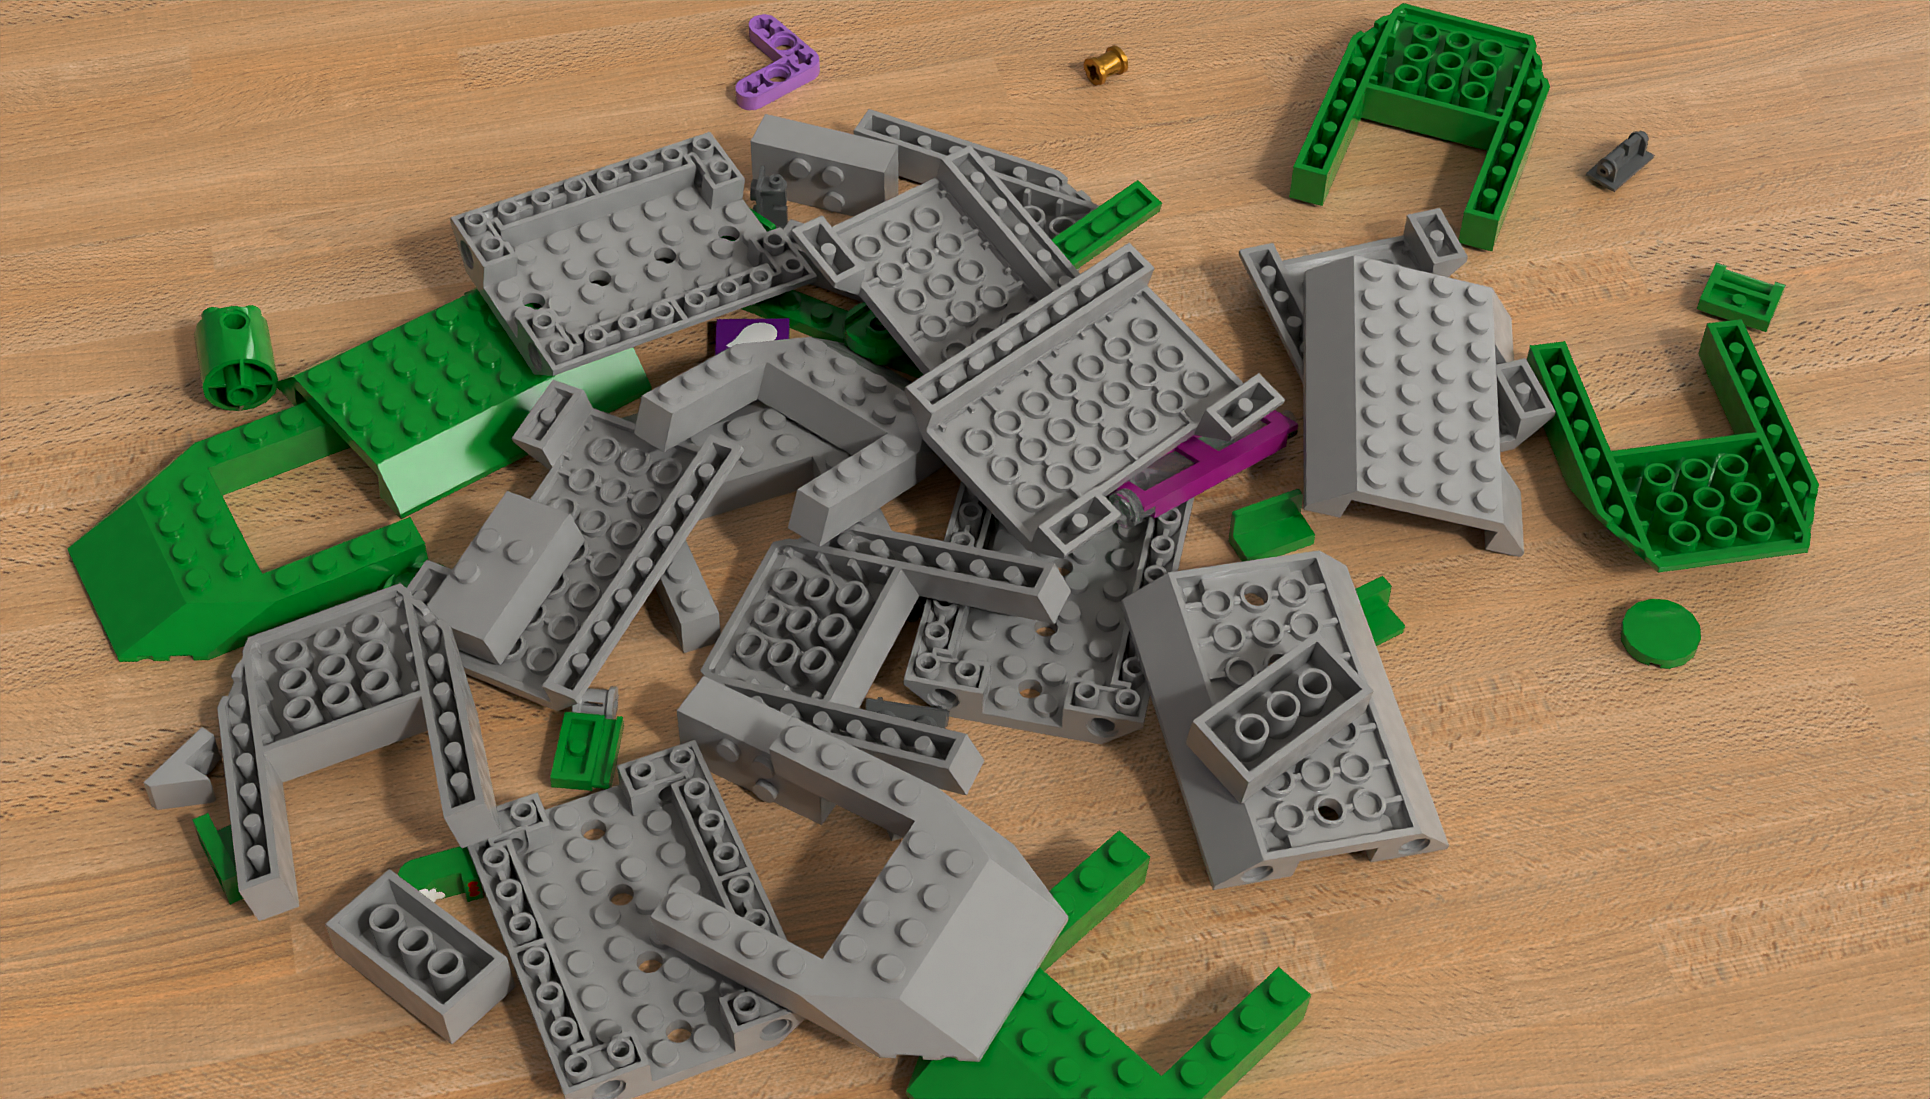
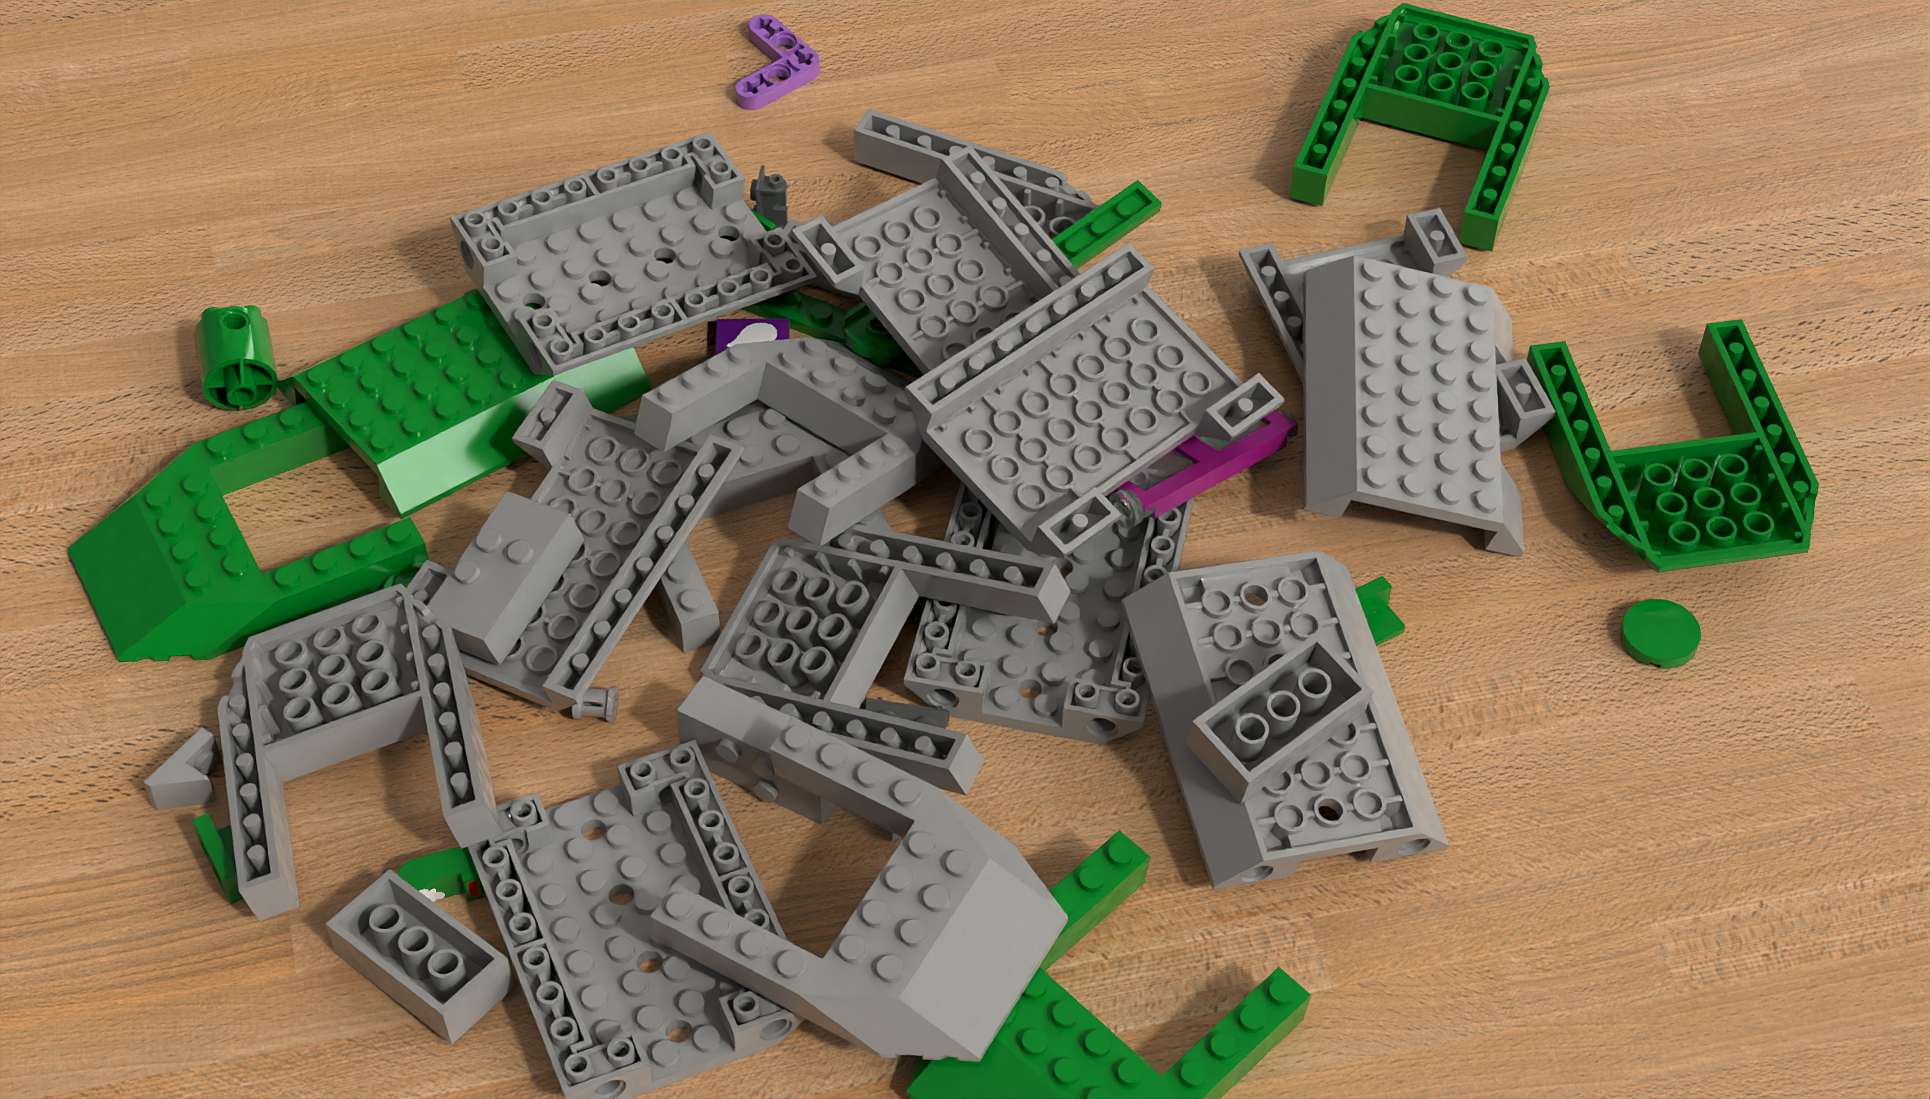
(586, 751): green plate -> none
(826, 165): light grey brick -> none
(1106, 65): pearl gold bush -> none
(1270, 527): green panel -> none
(1622, 162): dark grey hinge -> none
(1740, 297): green plate -> none

